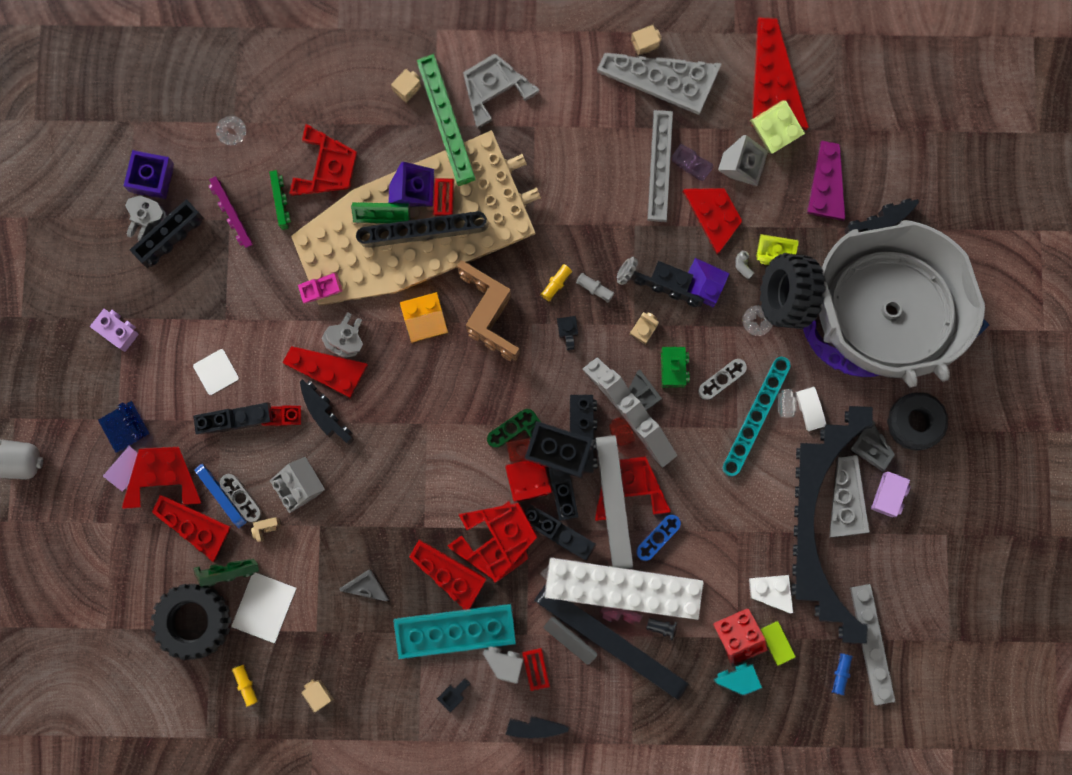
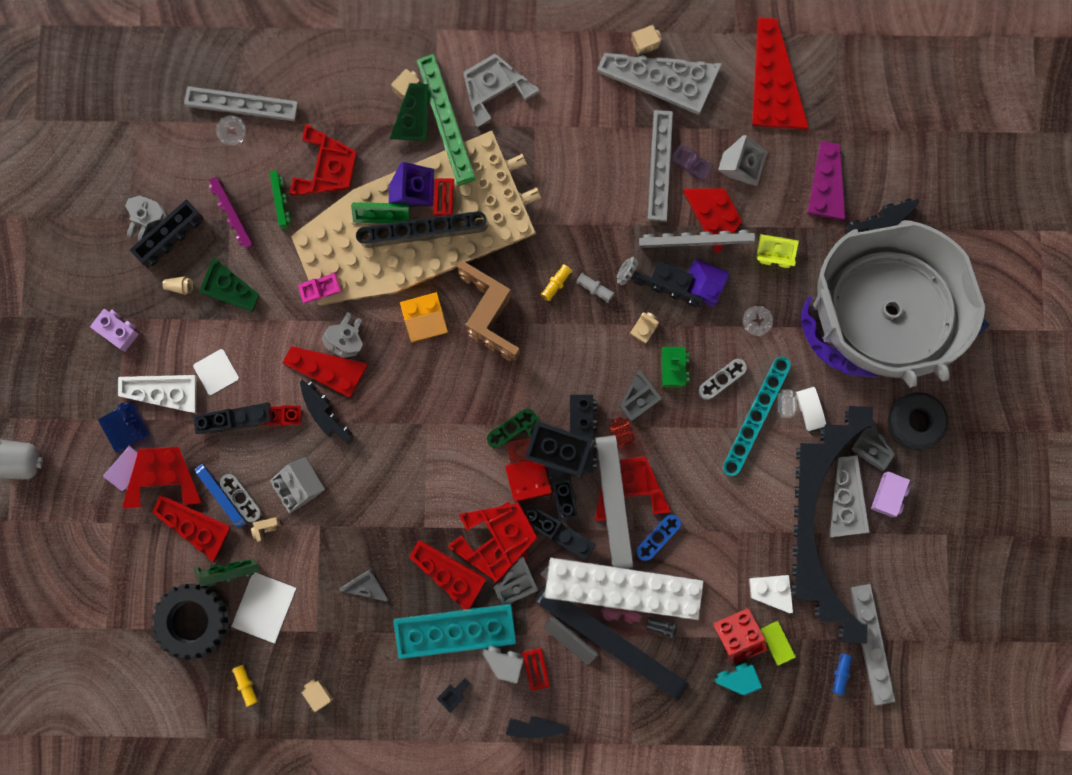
(149, 174): dark purple brick -> none
(167, 391): none -> white wing
(179, 285): none -> tan cone
(227, 287): none -> dark green wing
(241, 103): none -> light grey plate
(412, 115): none -> dark green wing
(515, 583): none -> dark grey wing
(567, 329): black plate -> none
(632, 410): light grey arch -> none
(704, 238): none -> light grey plate
(741, 264): light grey arm -> none
(777, 127): yellowish green brick -> none
(792, 291): black tyre -> none

